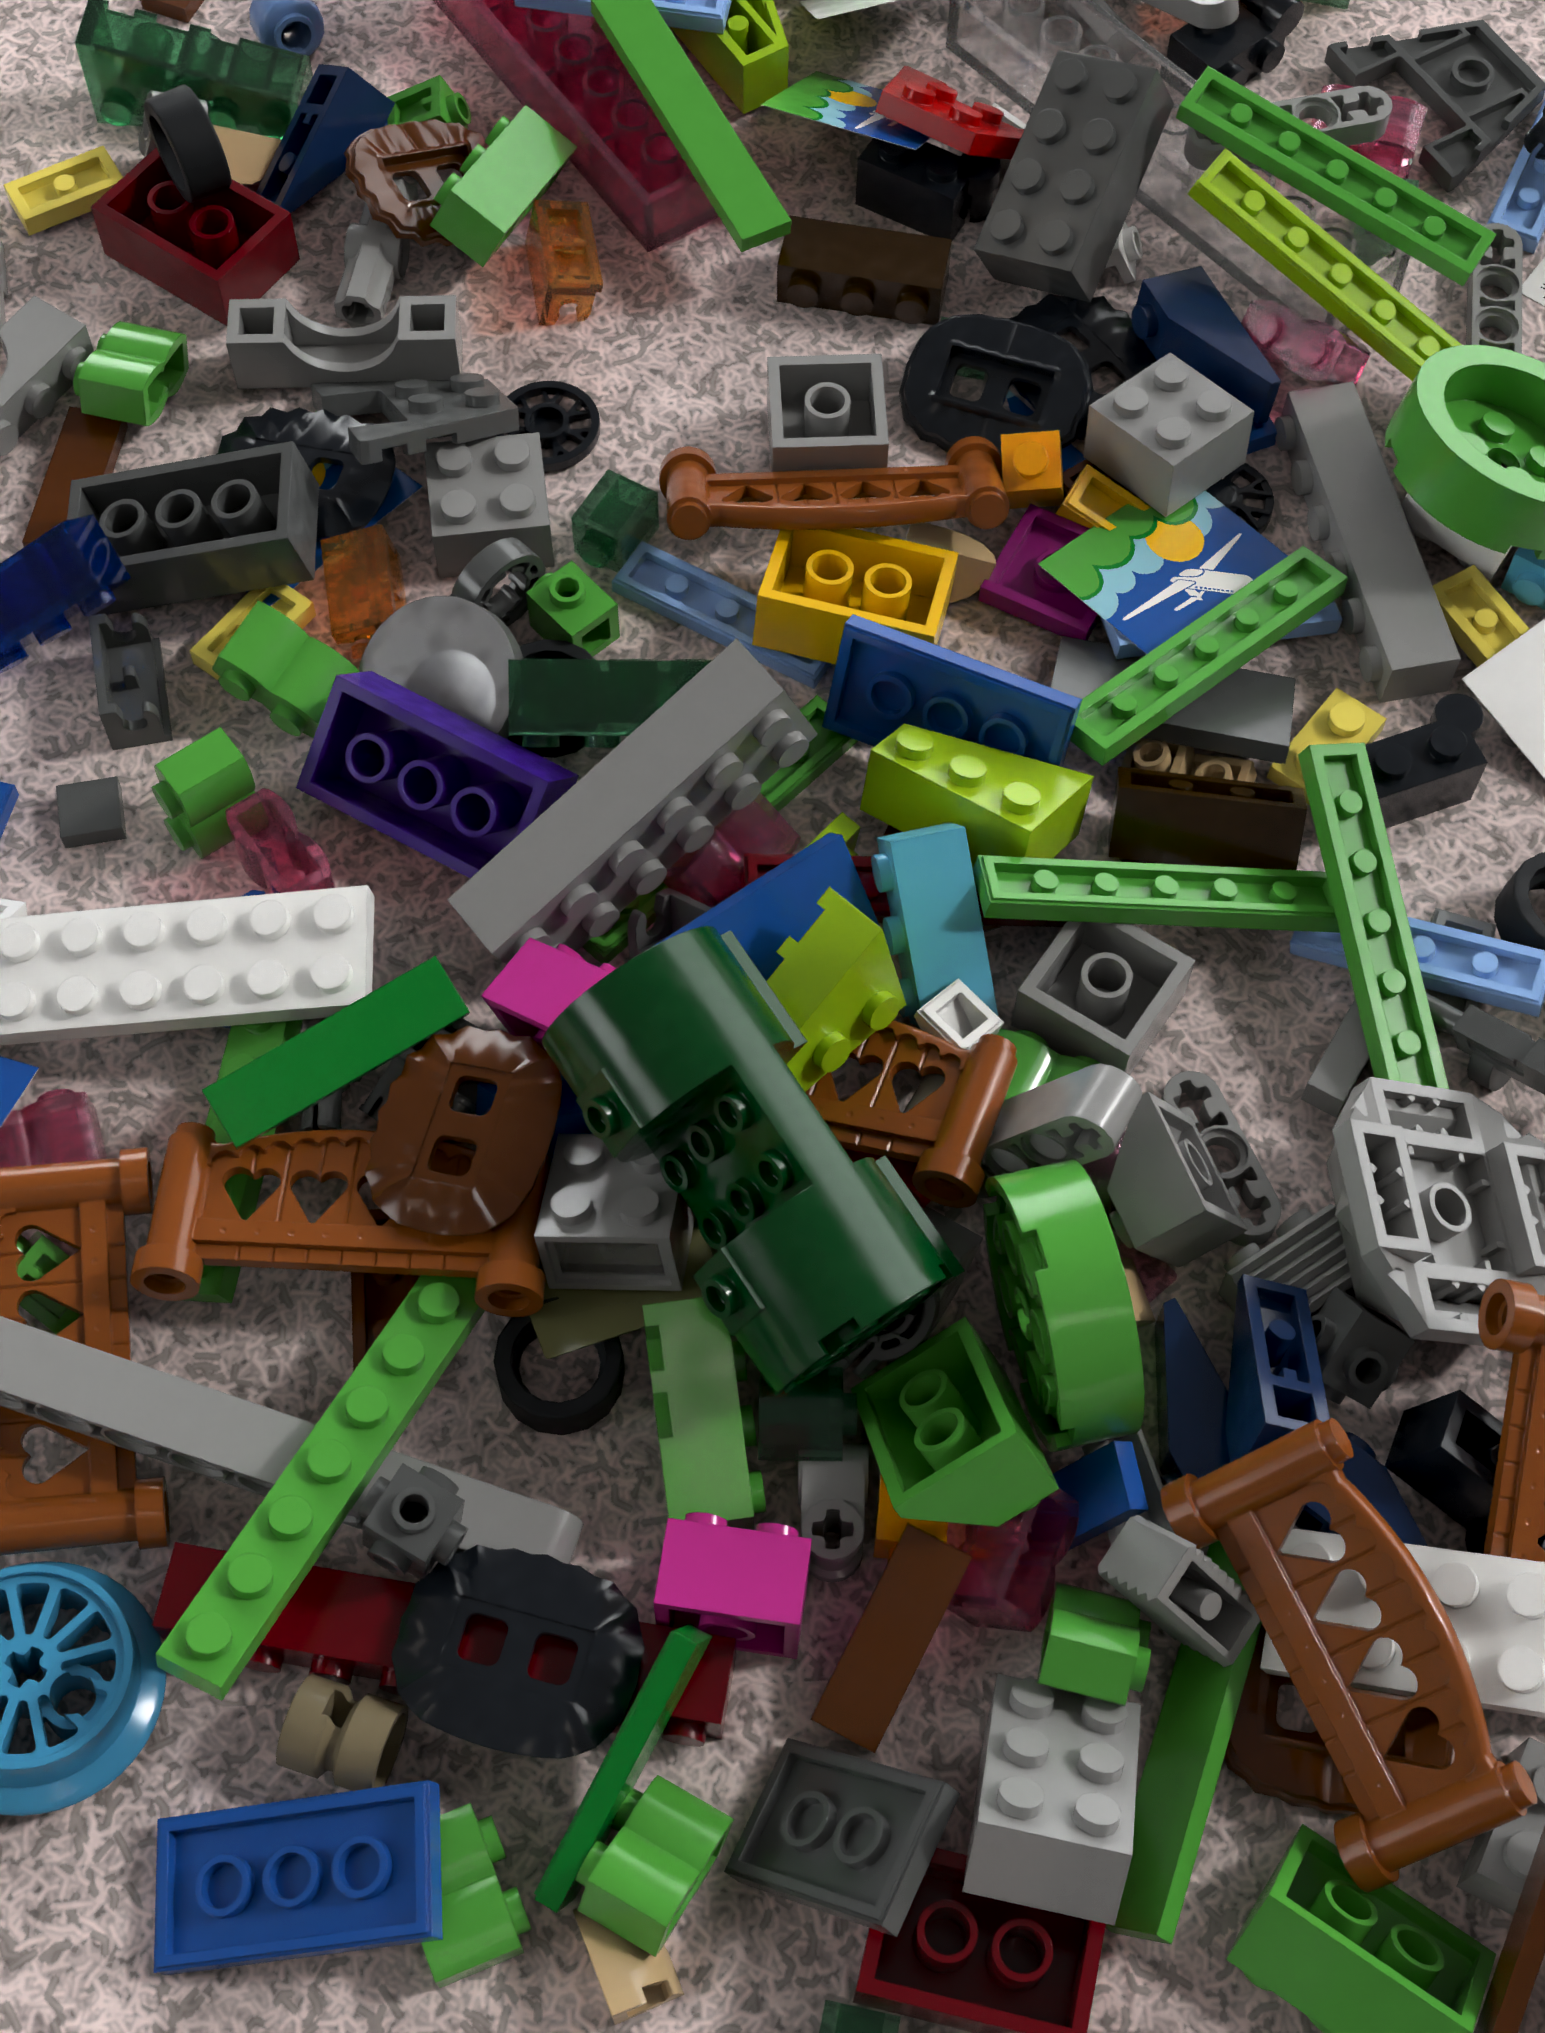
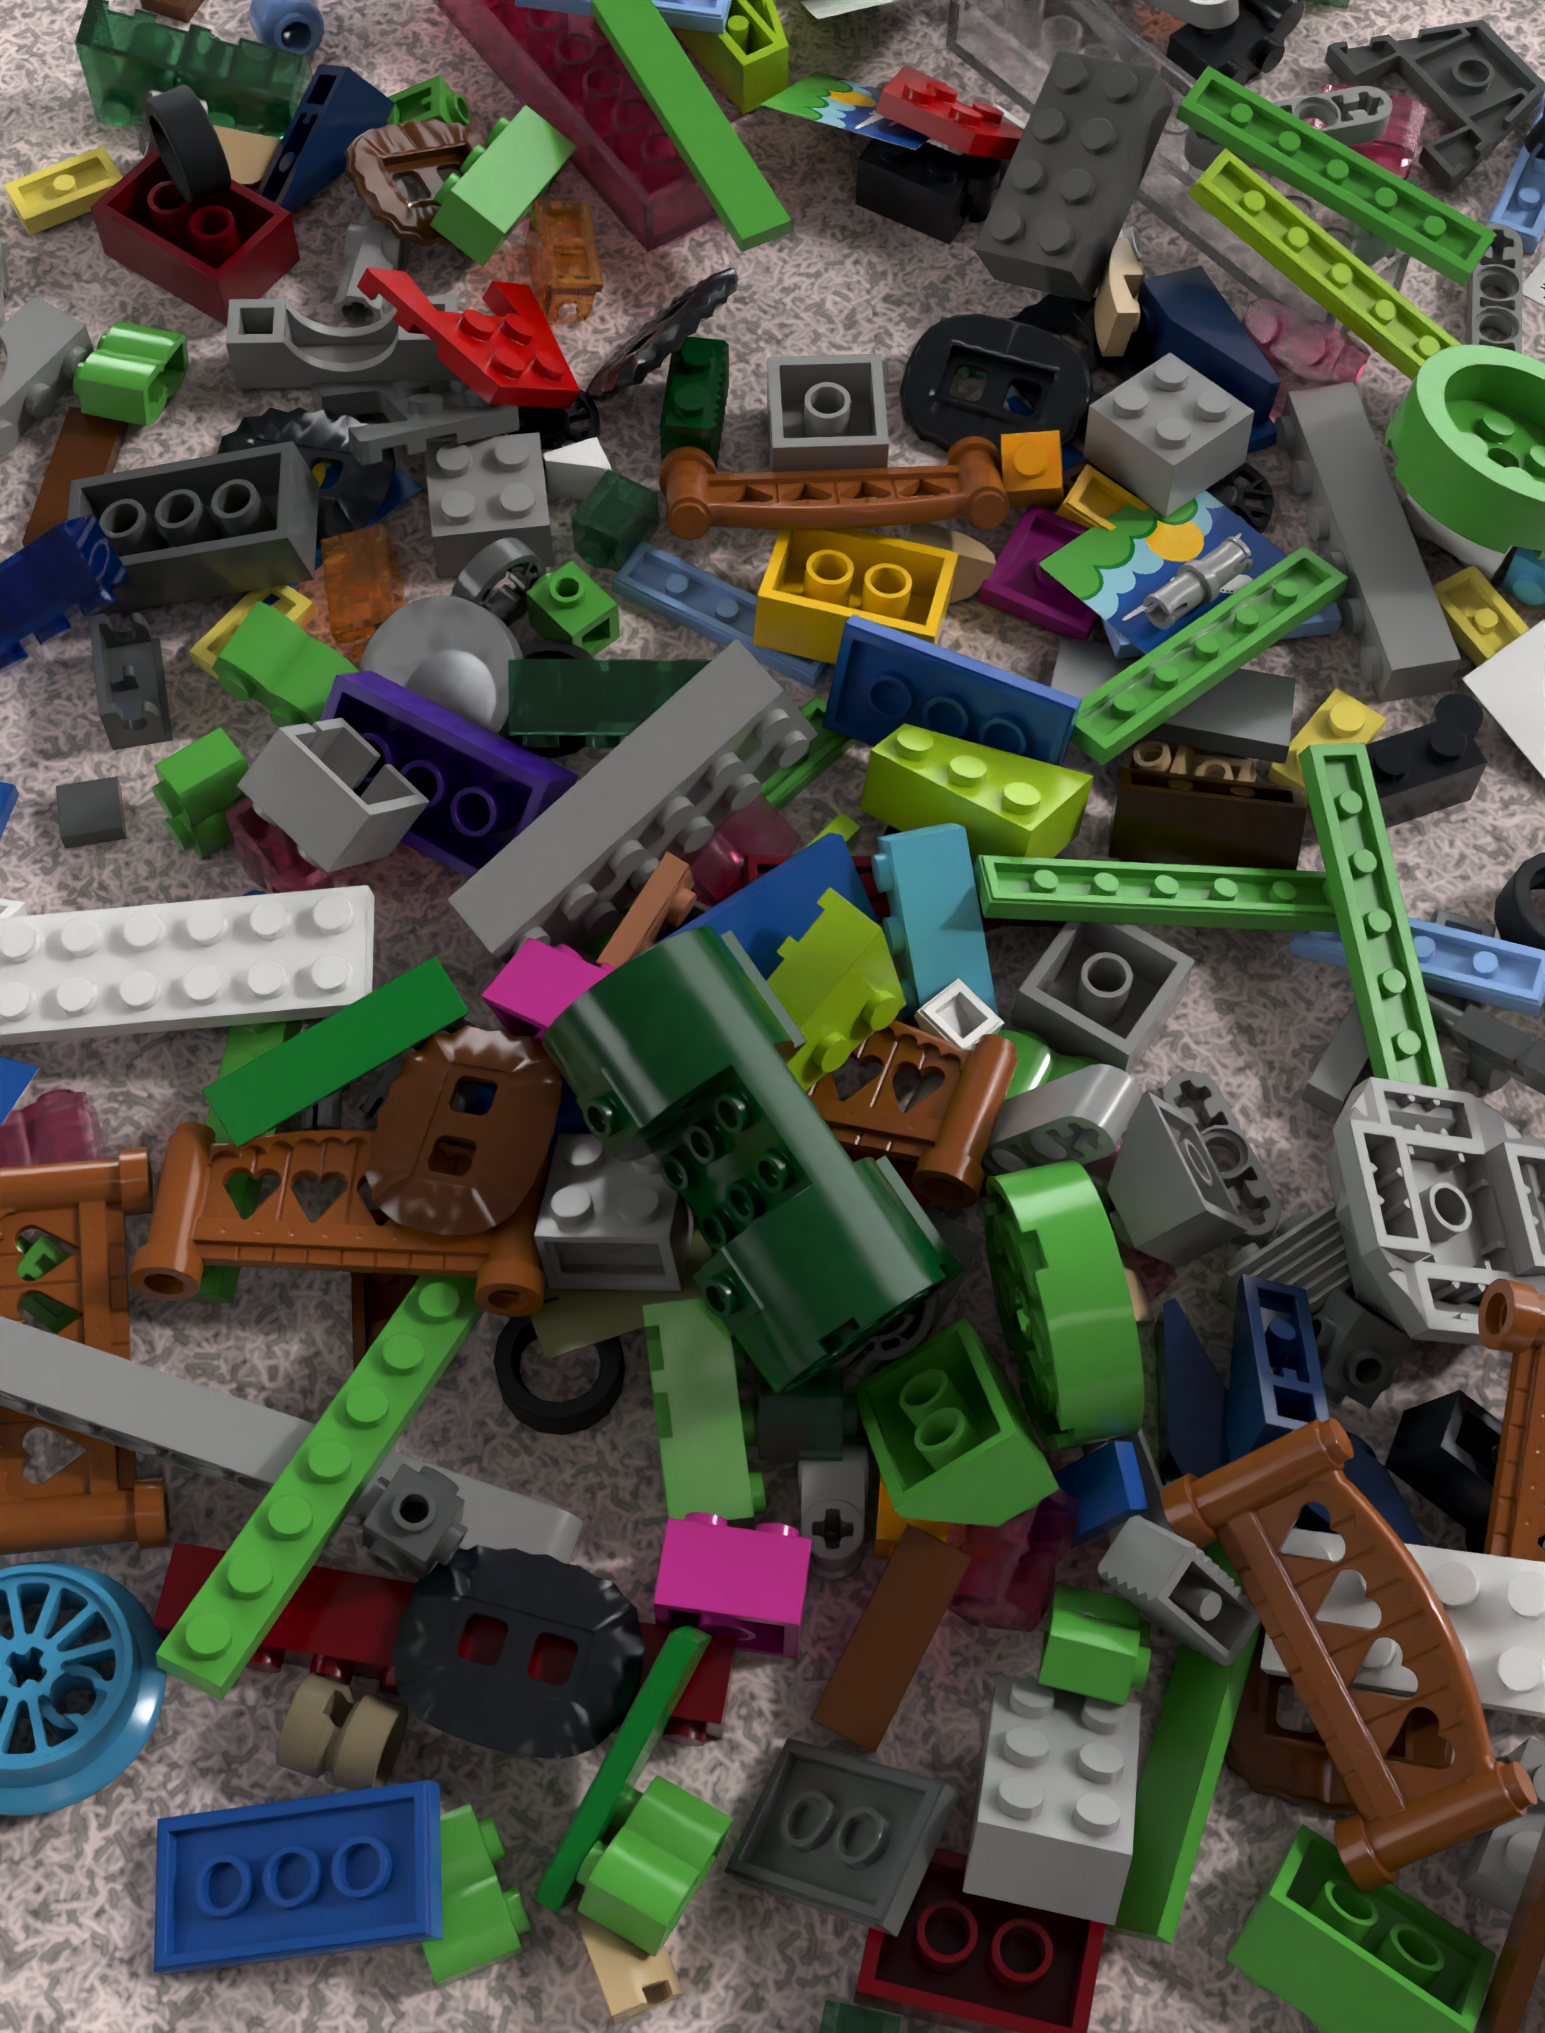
(308, 788): none -> light grey piece
(500, 356): none -> red wing
(575, 469): none -> white slope
(661, 902): none -> nougat plate
(662, 336): none -> black piece
(696, 397): none -> dark green brick
(863, 270): dark brown brick -> none
(1115, 306): none -> tan slope
(1197, 583): none -> light grey pin

